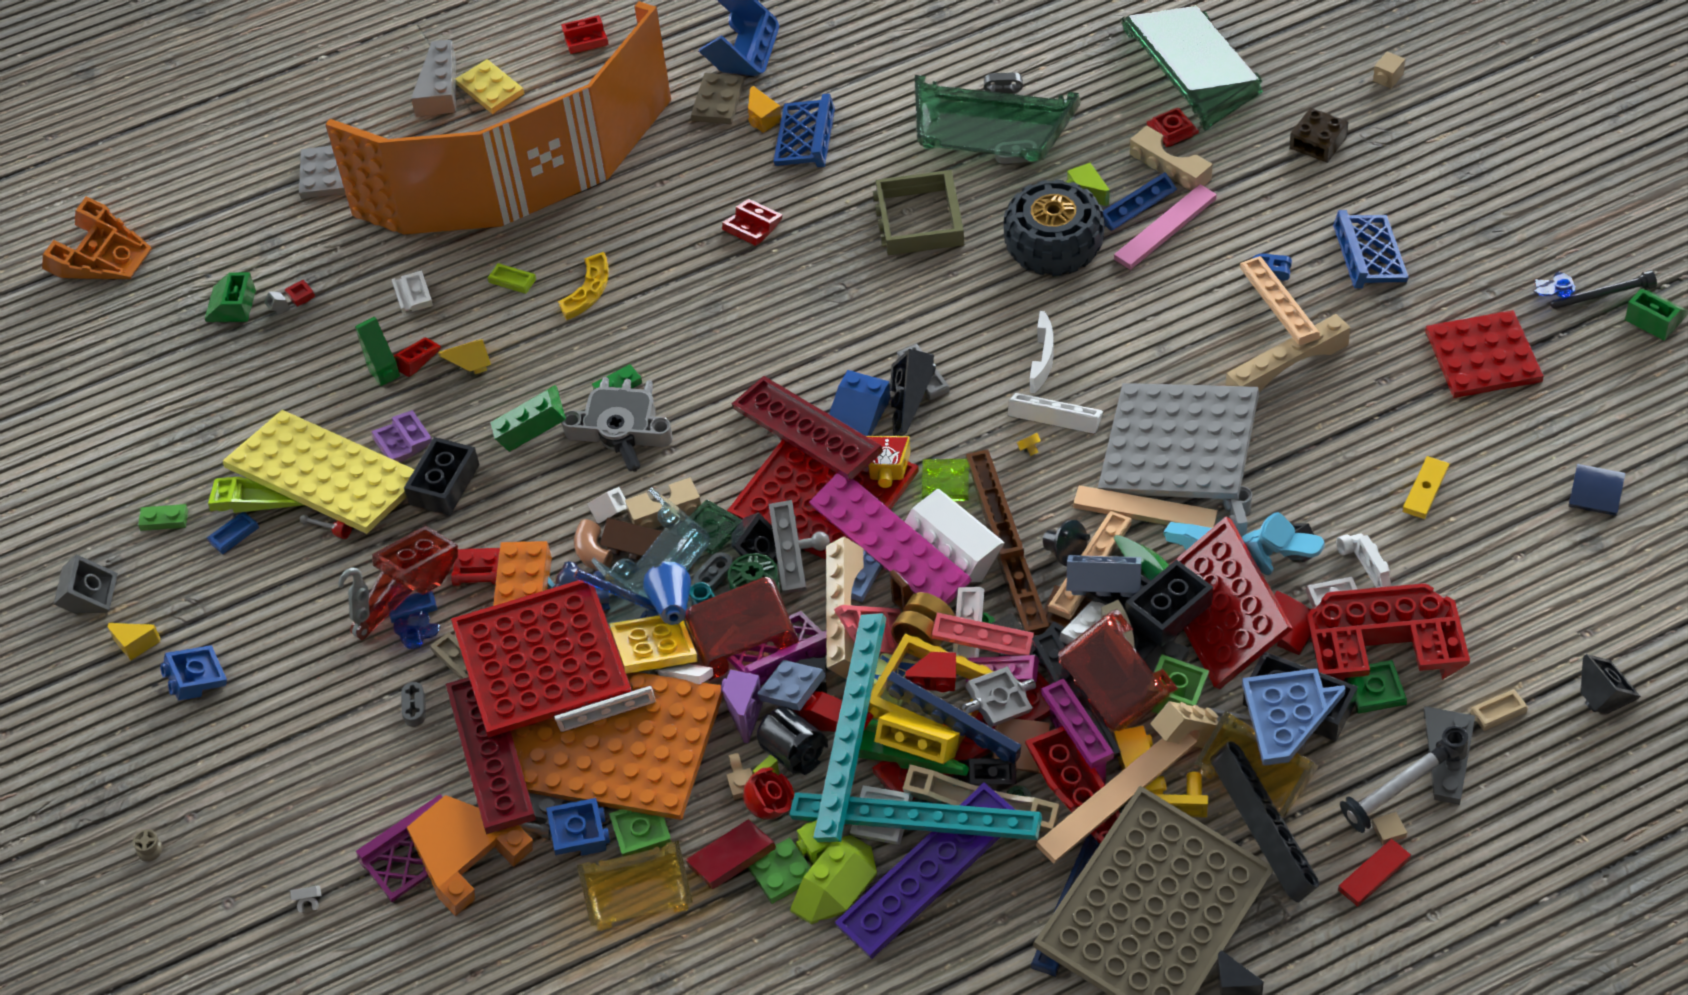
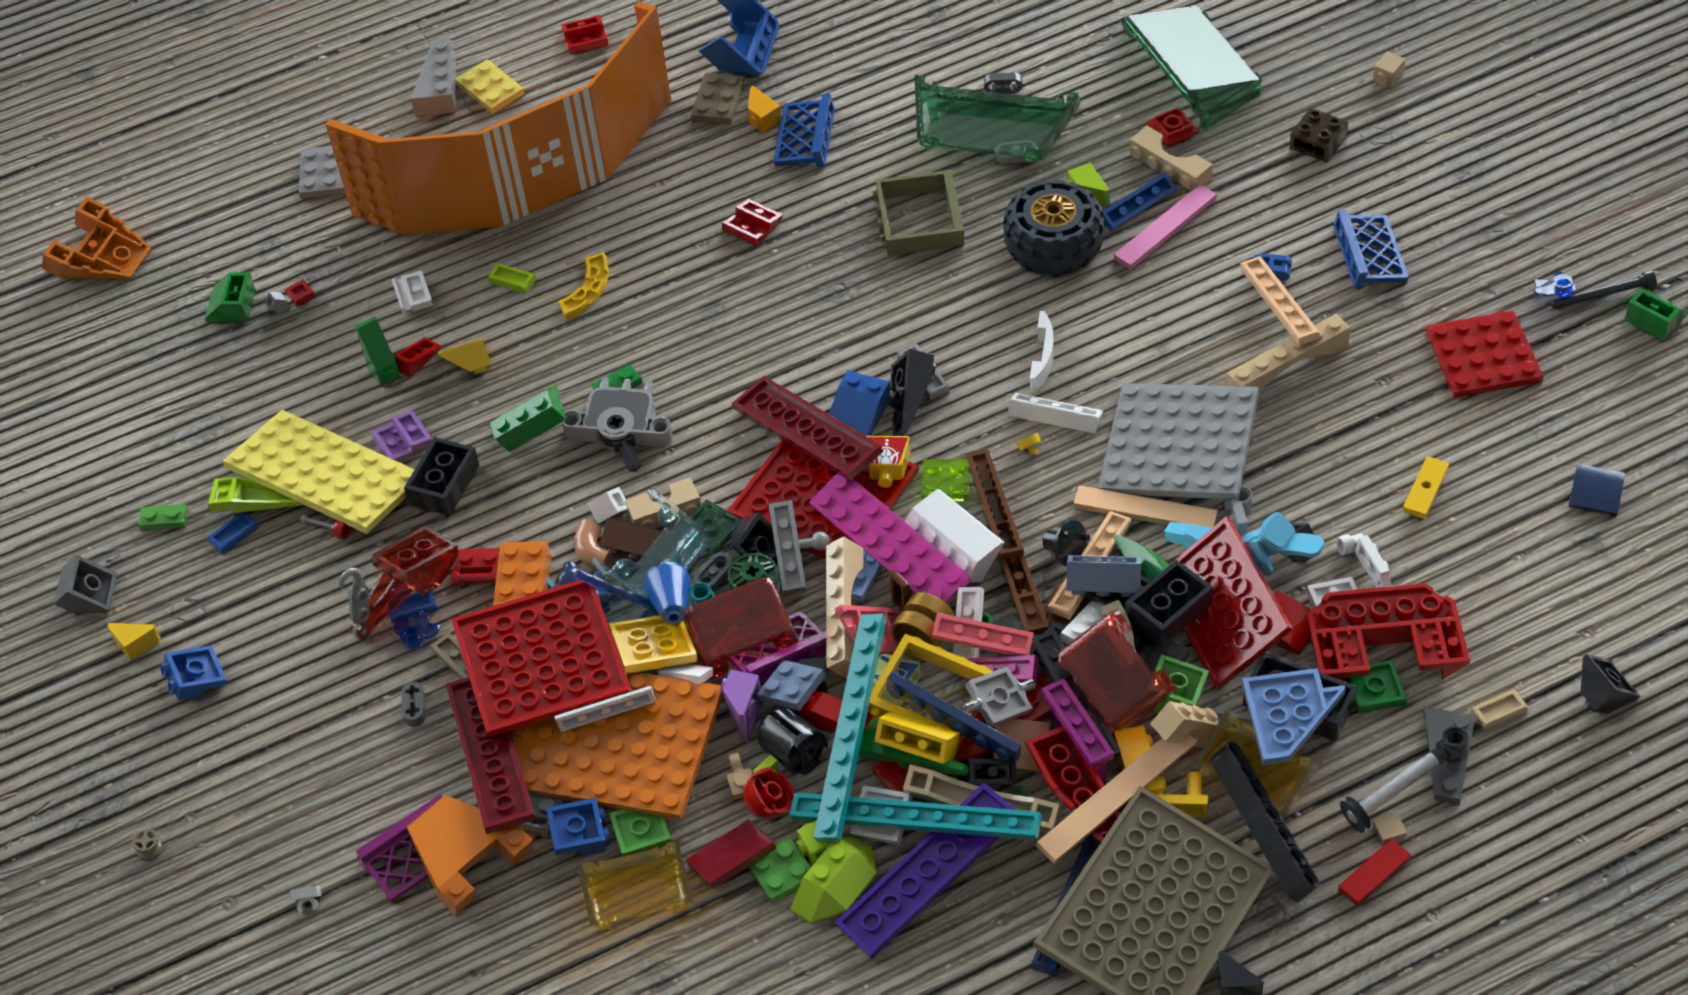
(934, 672): red slope -> none

